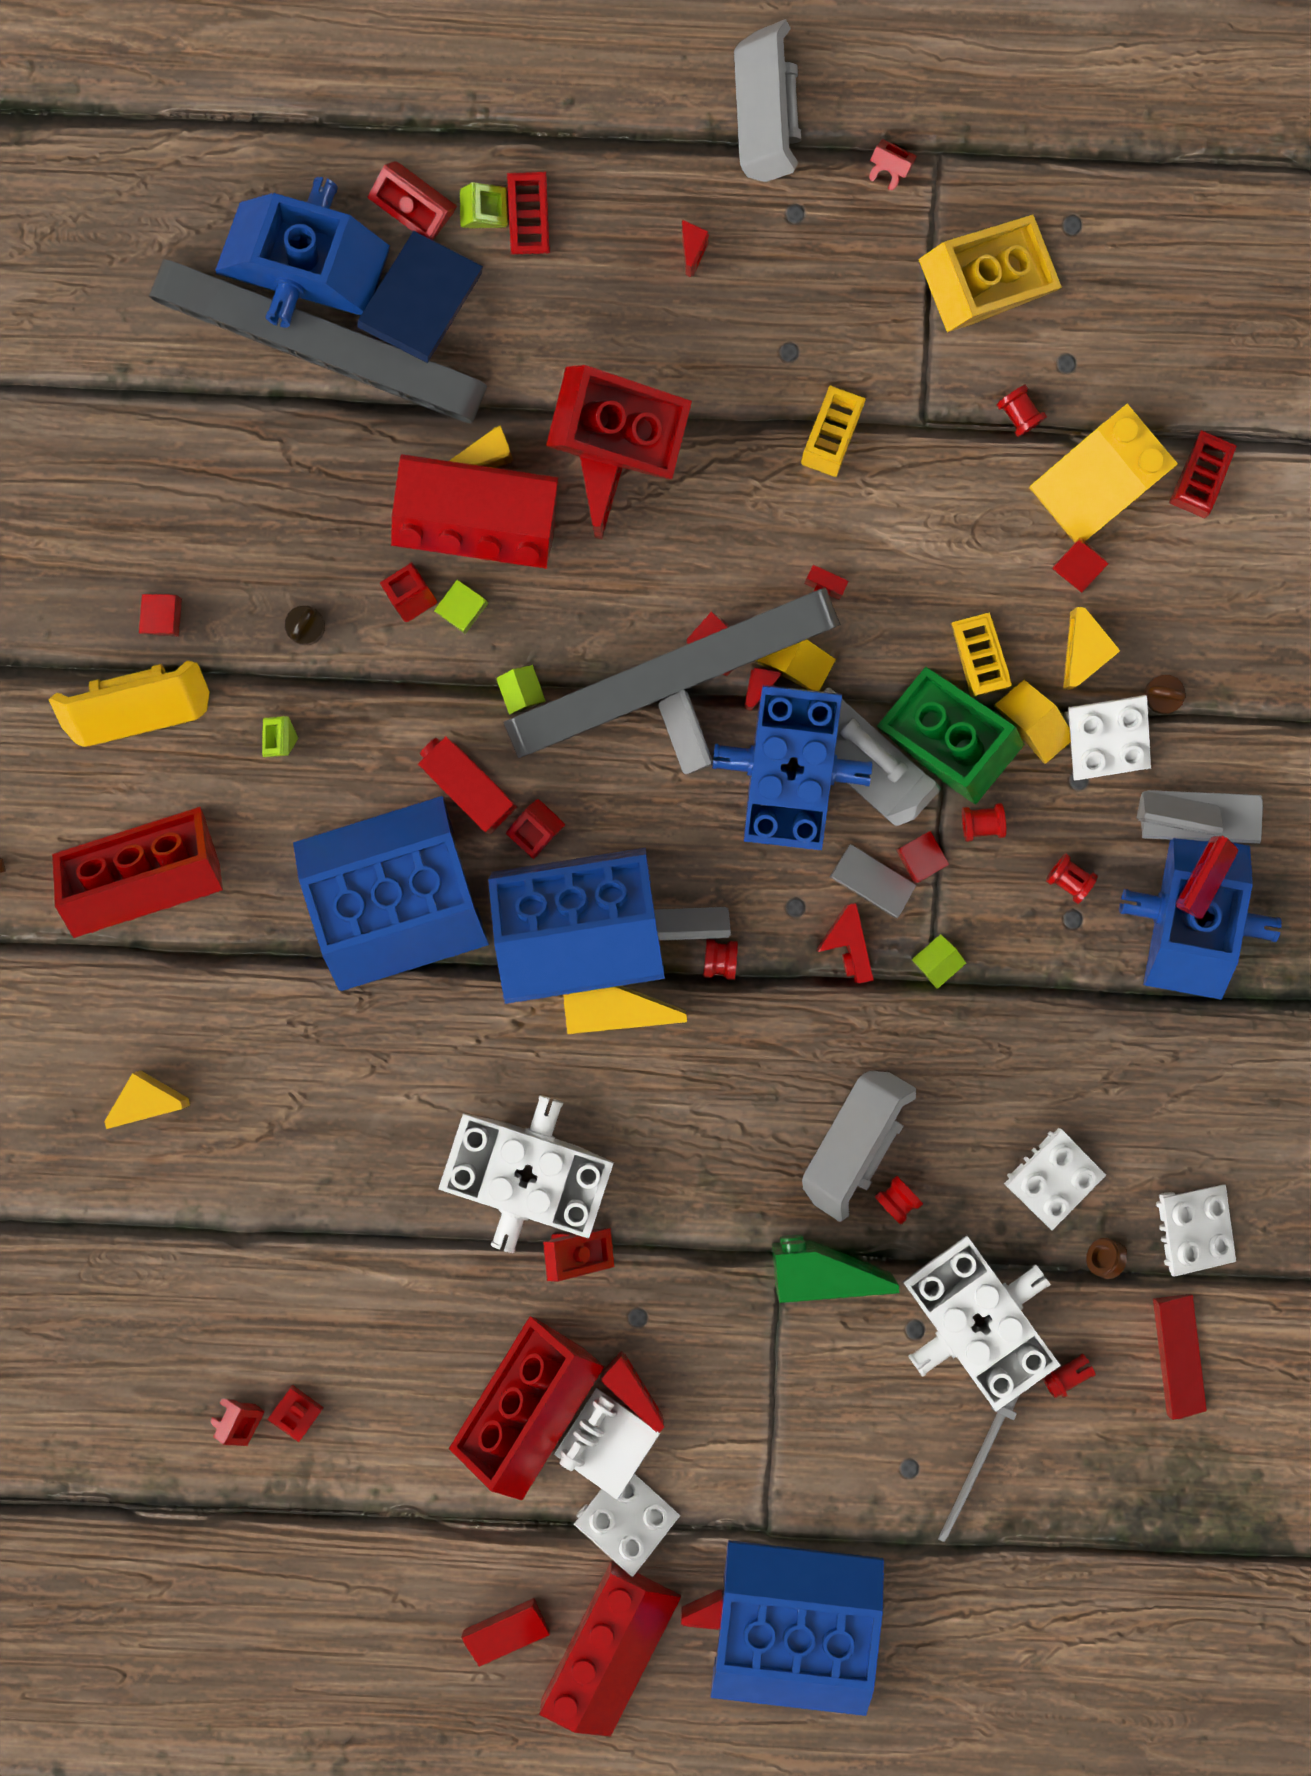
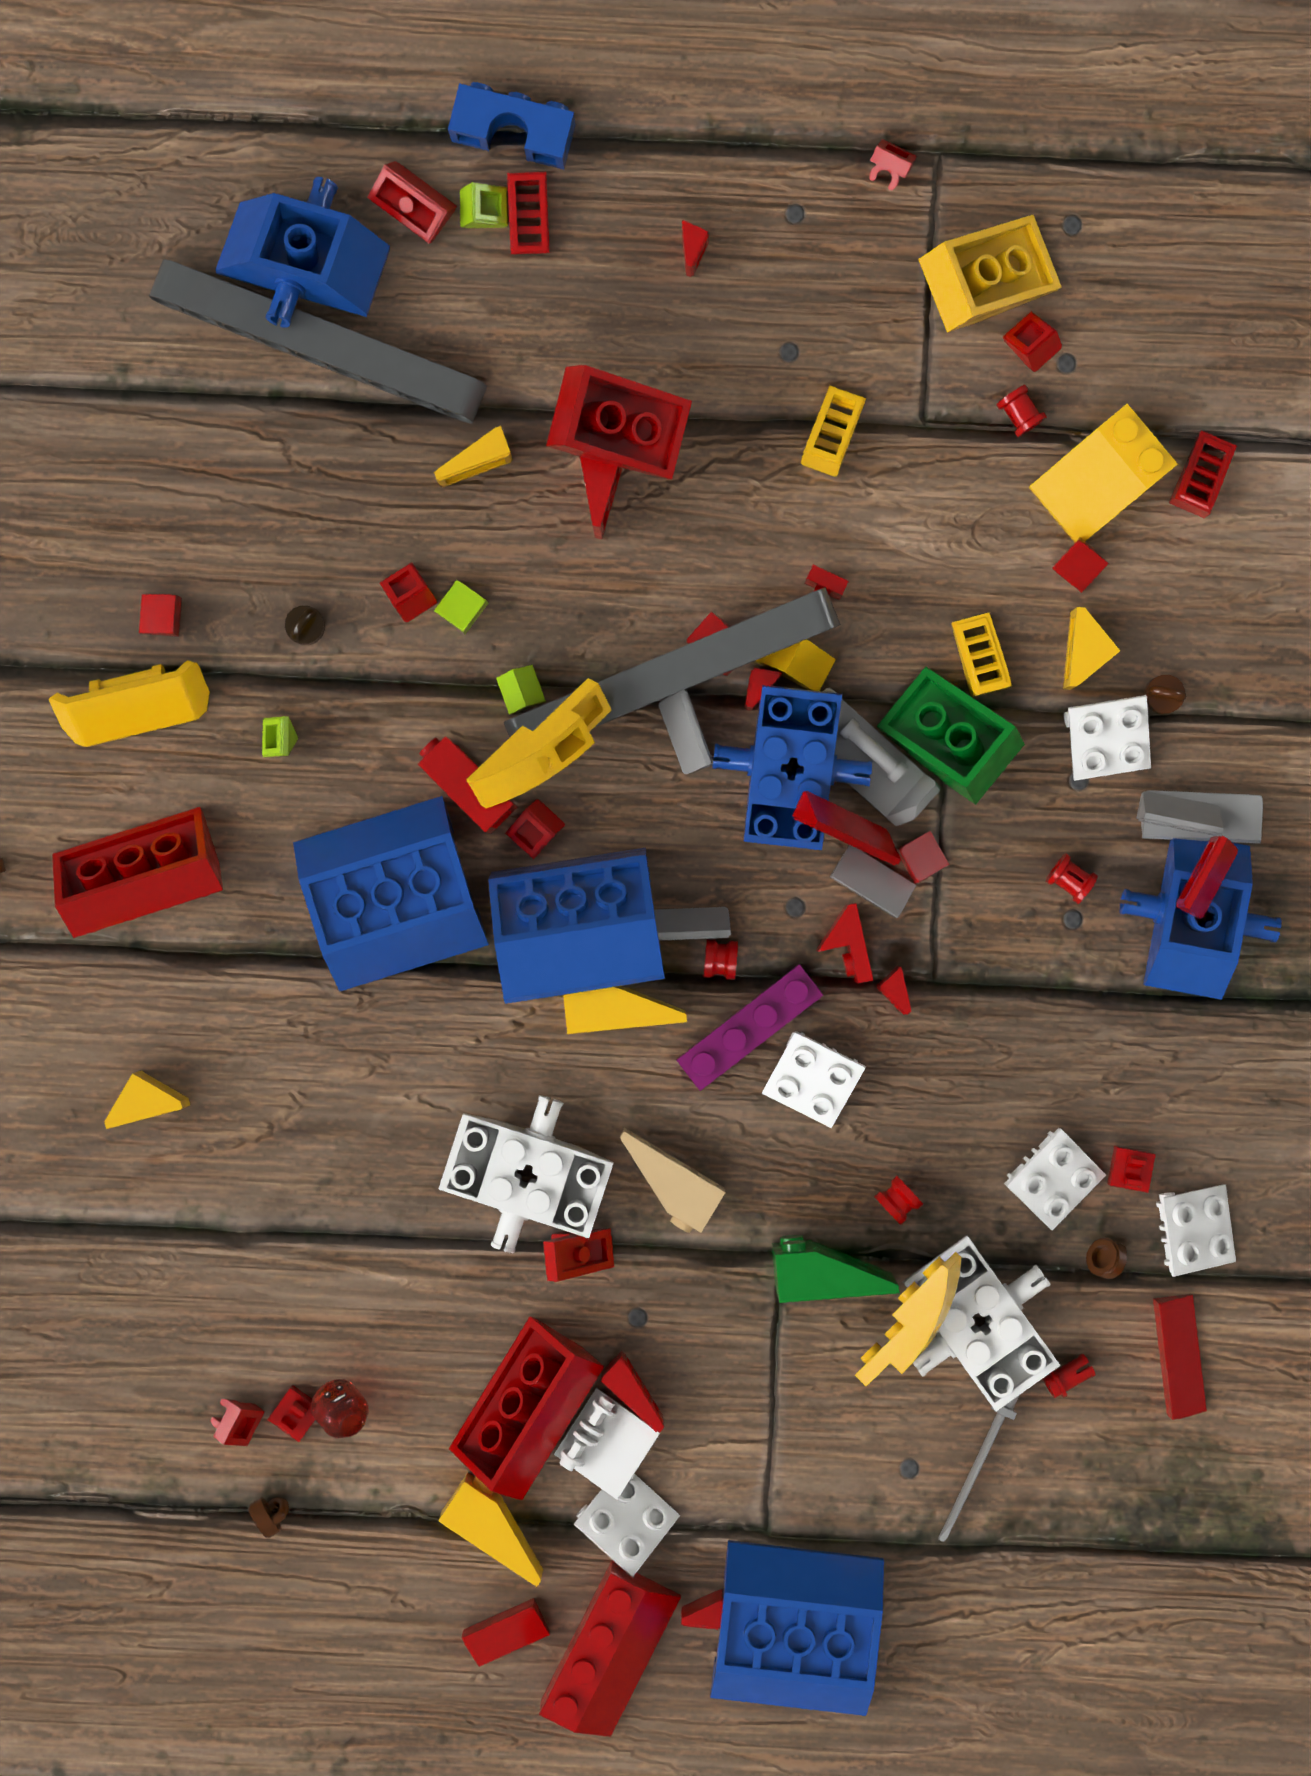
(265, 1518): none -> reddish brown tile
(339, 1408): none -> clear red head
(420, 296): dark blue tile -> none
(474, 511): red slope -> none
(481, 112): none -> blue arch
(489, 1525): none -> yellow slope
(538, 755): none -> yellow slope
(681, 1189): none -> tan slope
(749, 1027): none -> magenta plate
(766, 104): light grey piece -> none
(813, 1079): none -> white hinge
(846, 827): none -> red slope
(856, 1141): light grey piece -> none
(895, 990): none -> red slope
(918, 1320): none -> yellow slope
(939, 961): lime slope -> none
(983, 822): red bush -> none
(1033, 341): none -> red slope
(1036, 720): yellow slope -> none
(1131, 1169): none -> red tile

